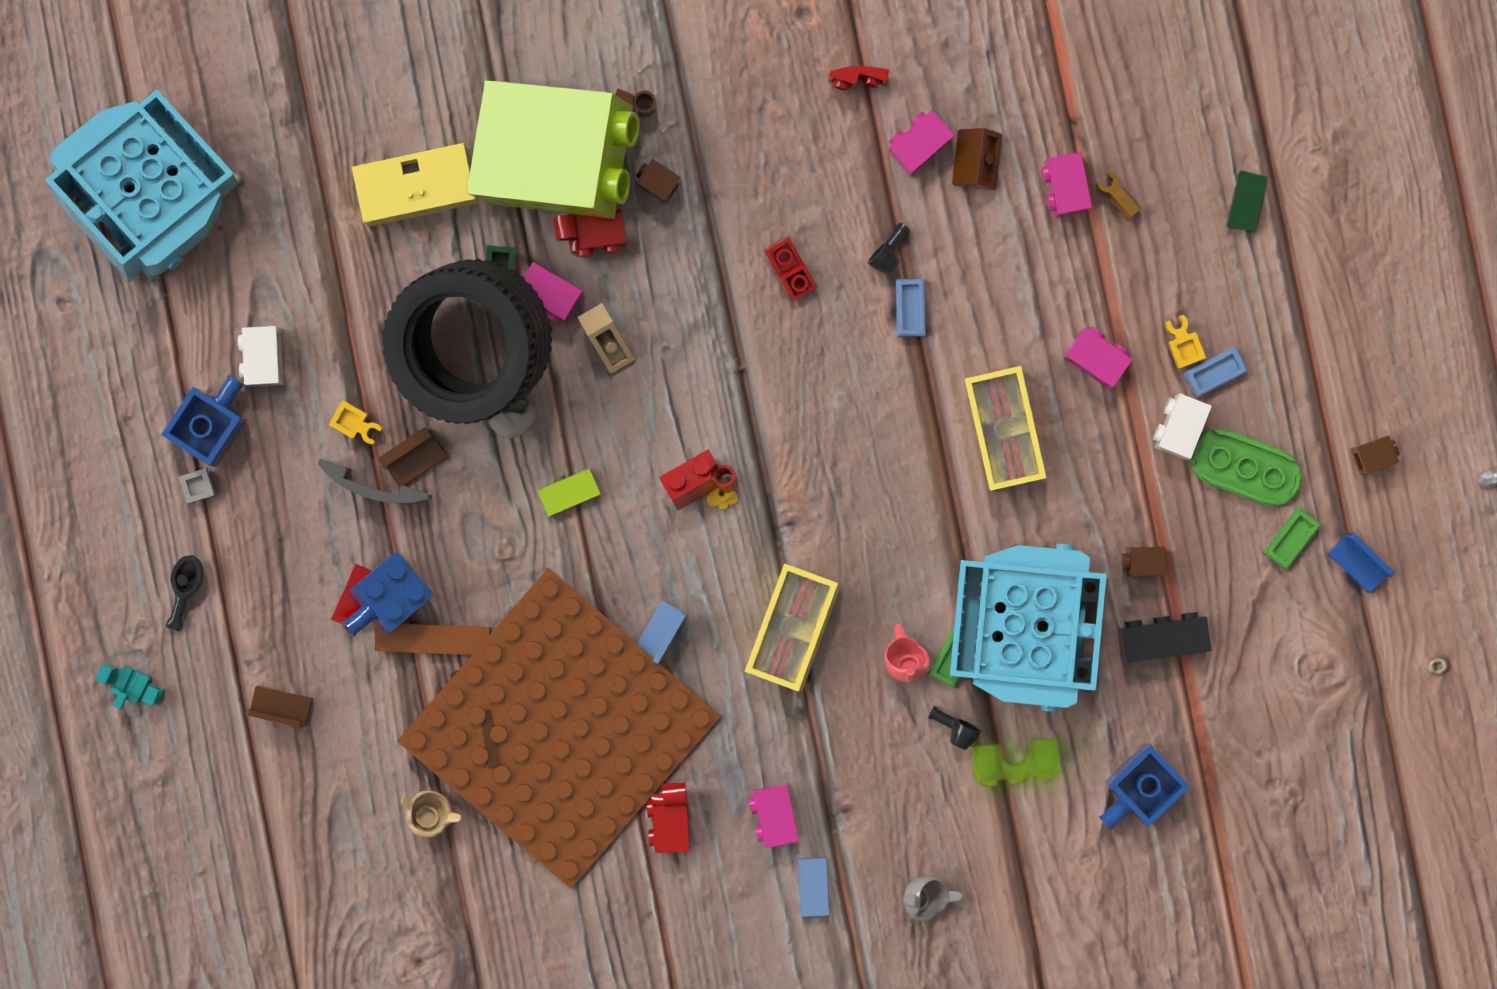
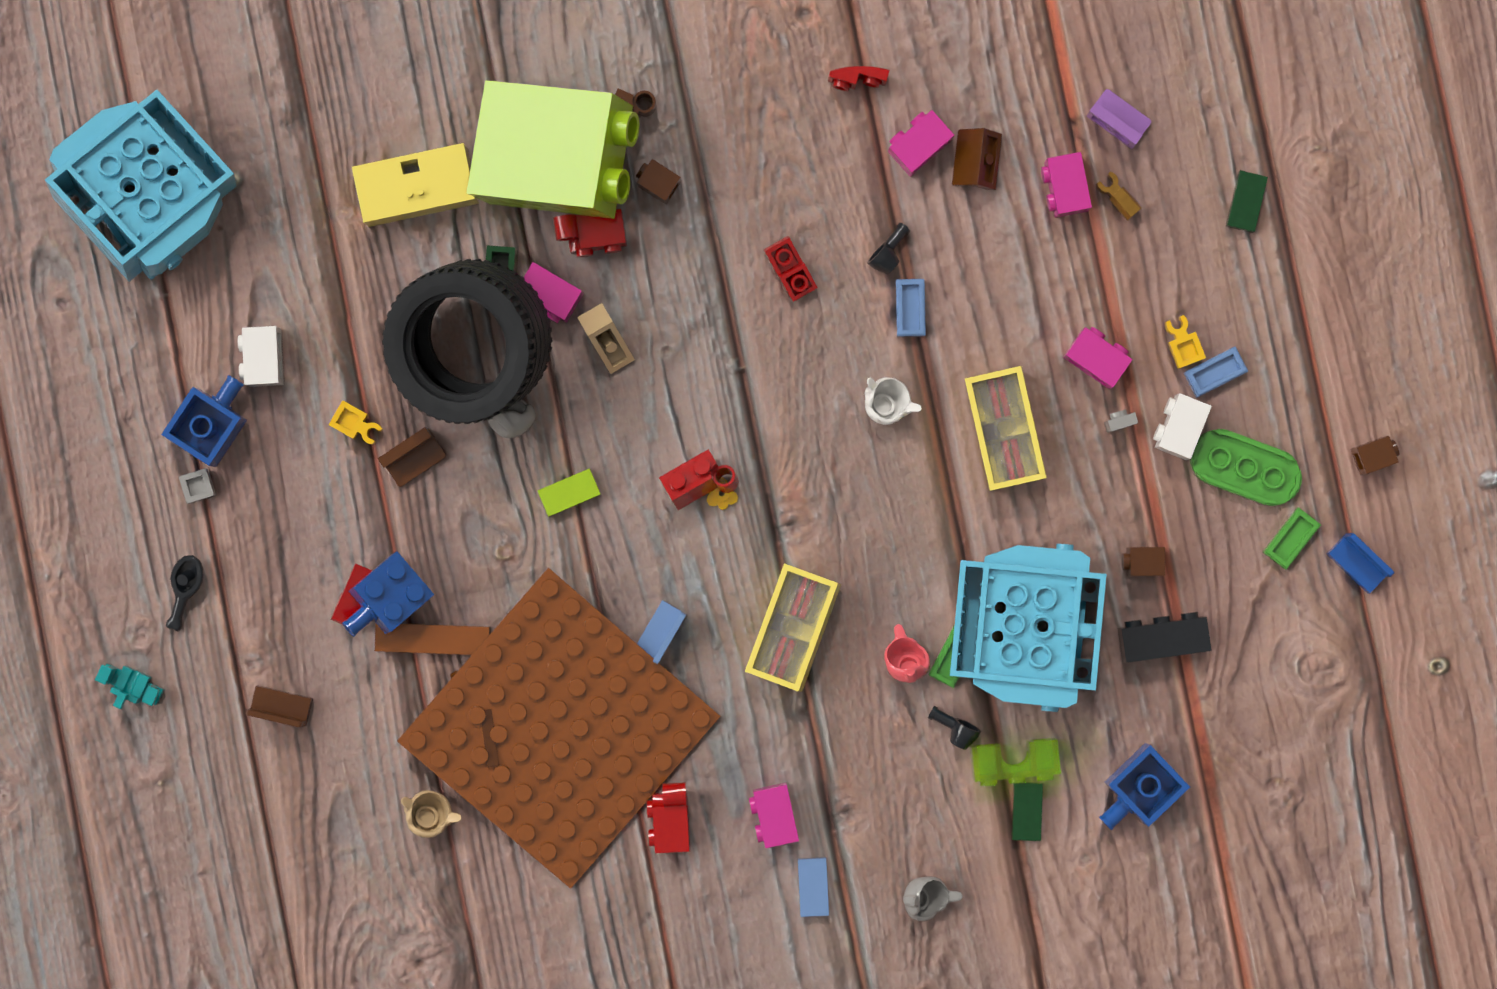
(341, 473): dark grey slope -> none
(888, 400): none -> white hair
(1027, 811): none -> dark green tile
(1119, 118): none -> medium lavender panel
(1120, 420): none -> light grey plate

